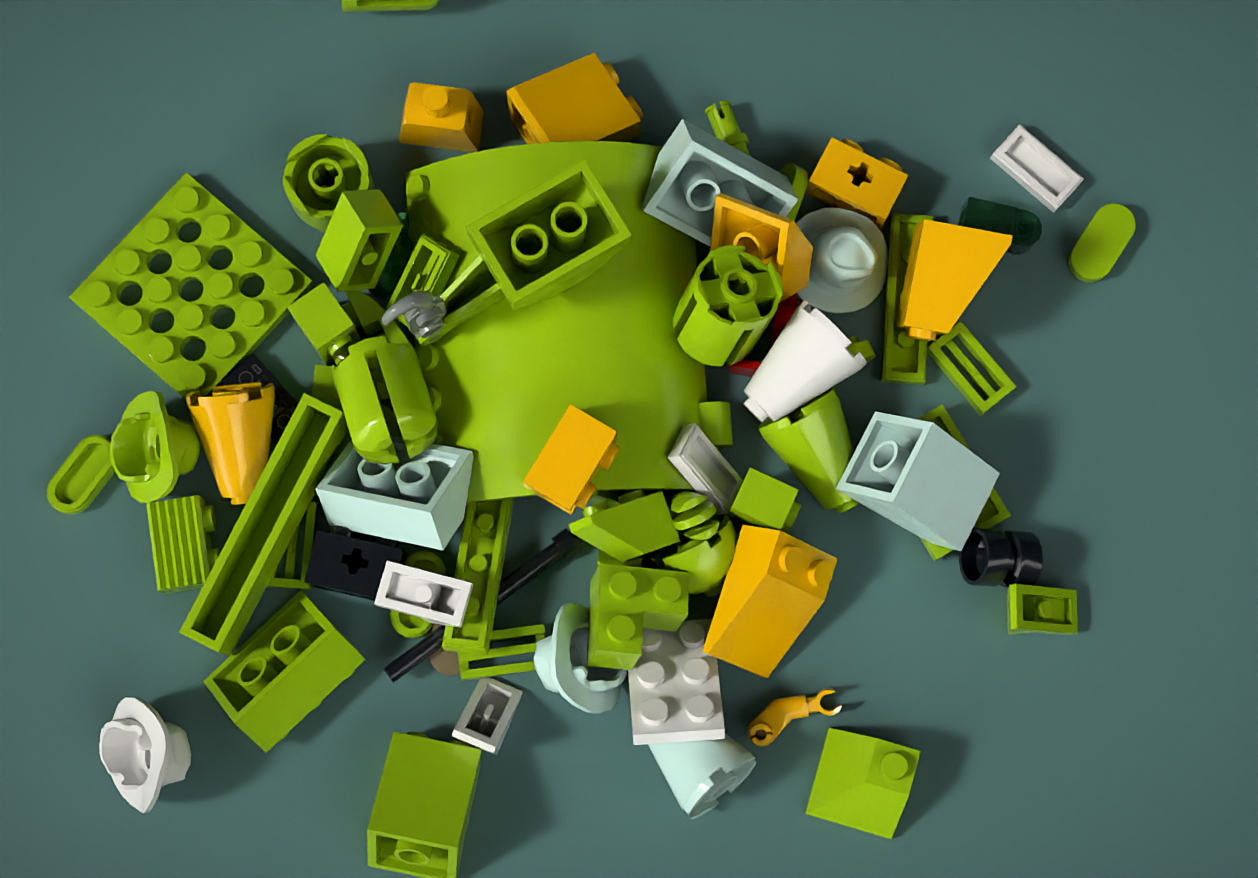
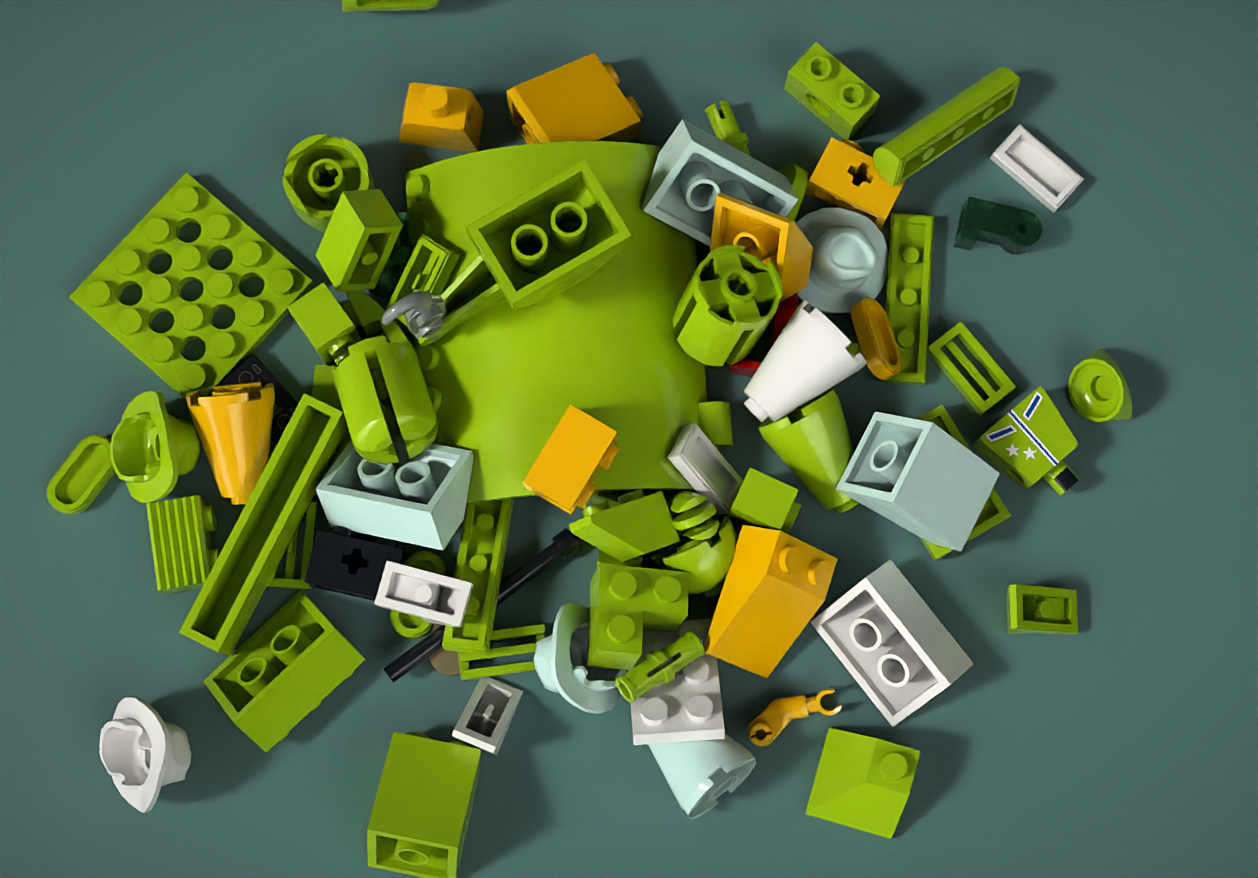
(637, 682): none -> lime pin
(831, 91): none -> lime brick
(876, 338): none -> yellow tile
(892, 643): none -> white slope
(945, 274): yellow slope -> none
(946, 126): none -> lime brick
(1001, 558): black wheel -> none
(1031, 444): none -> lime torso
(1100, 389): none -> lime piece
(1101, 243): lime tile -> none

